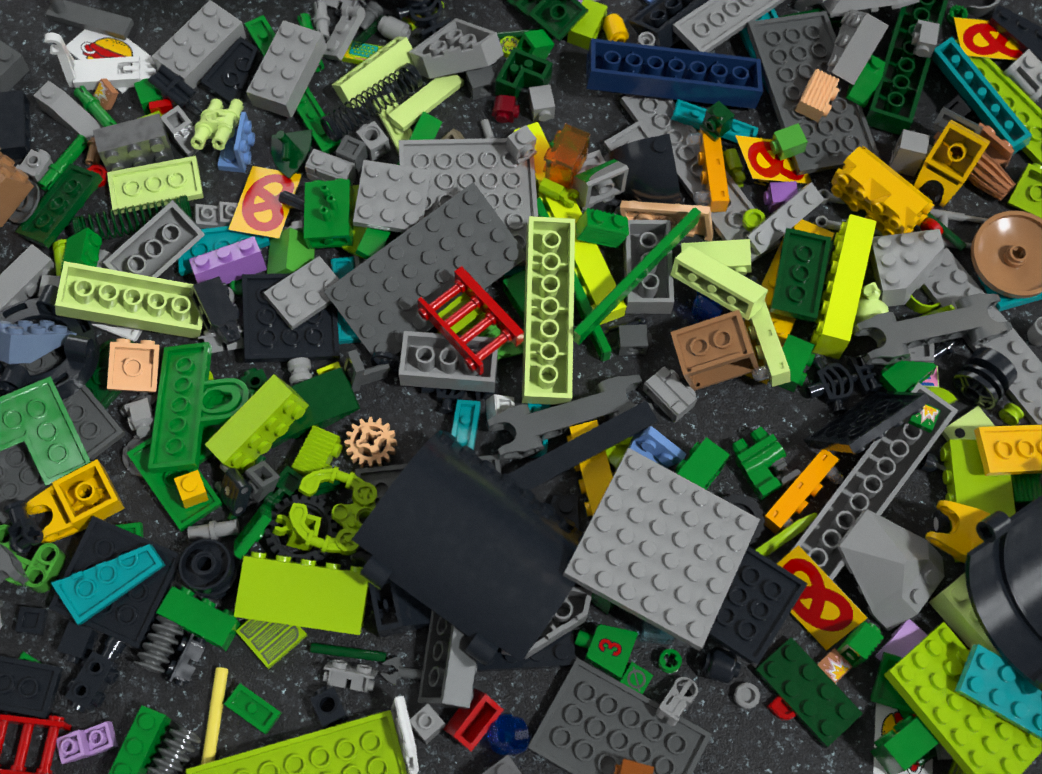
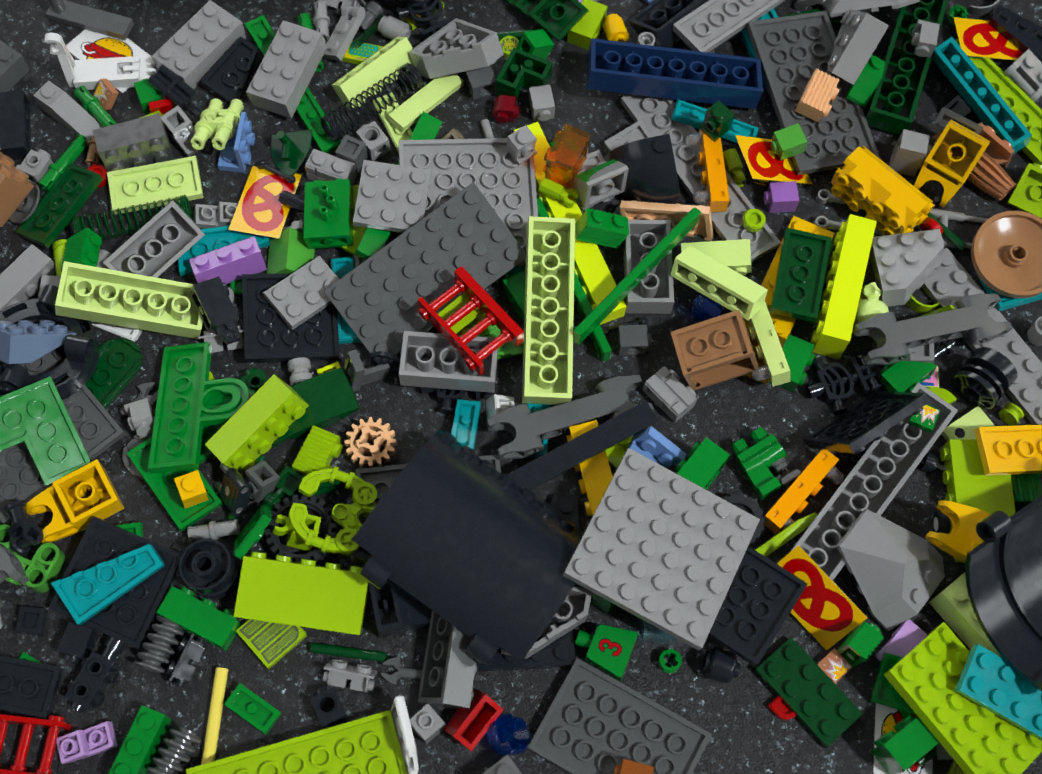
(133, 366): light nougat plate -> none
(262, 165): none -> black hinge
(636, 678): green tile -> none
(676, 702): light grey piece -> none
(746, 696): light grey tile -> none
(784, 217): light grey plate -> none

